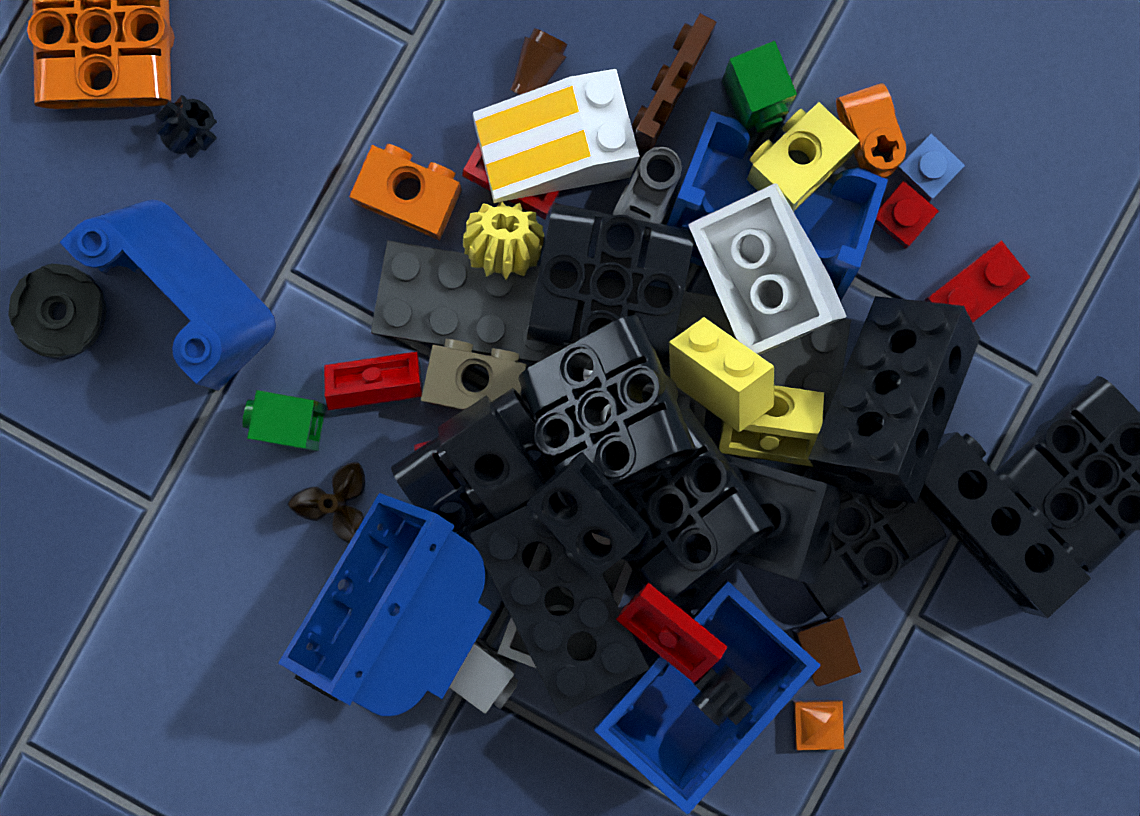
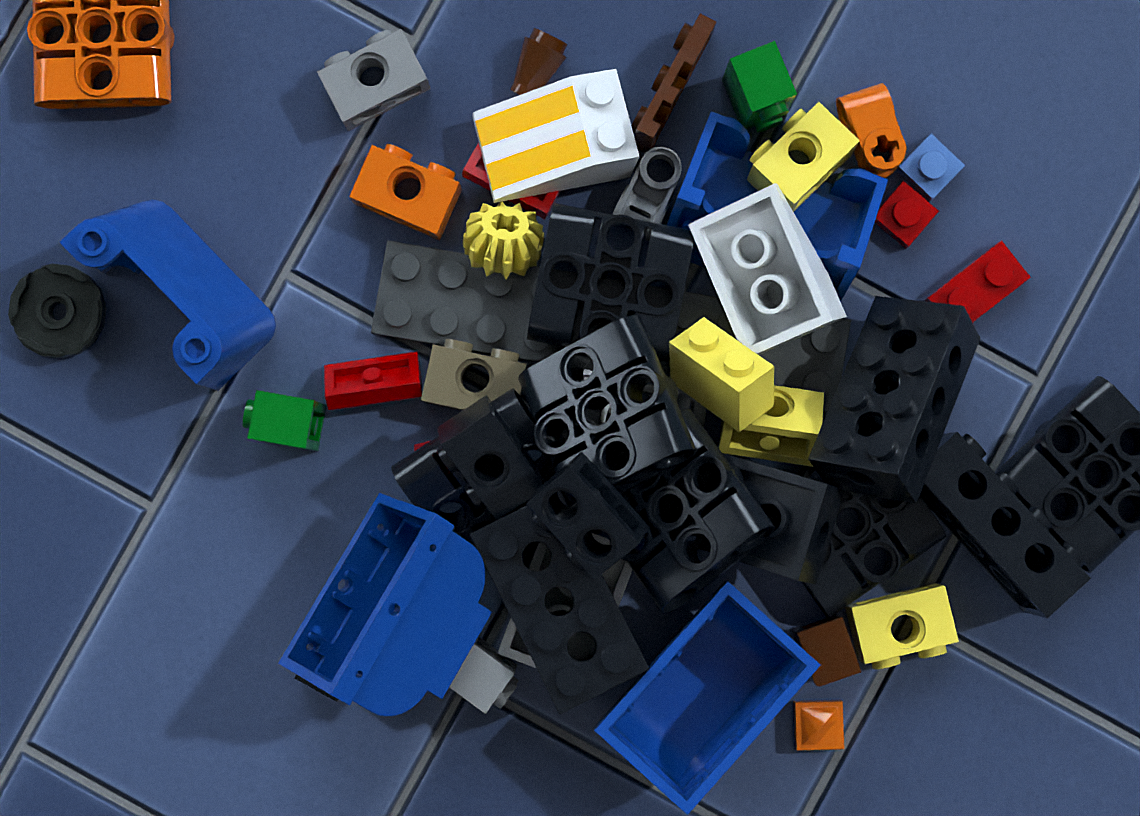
(186, 126): black gear -> none
(315, 503): dark brown plant -> none
(361, 103): none -> light grey brick
(671, 633): red plate -> none
(723, 696): black gear -> none
(931, 620): none -> light yellow brick

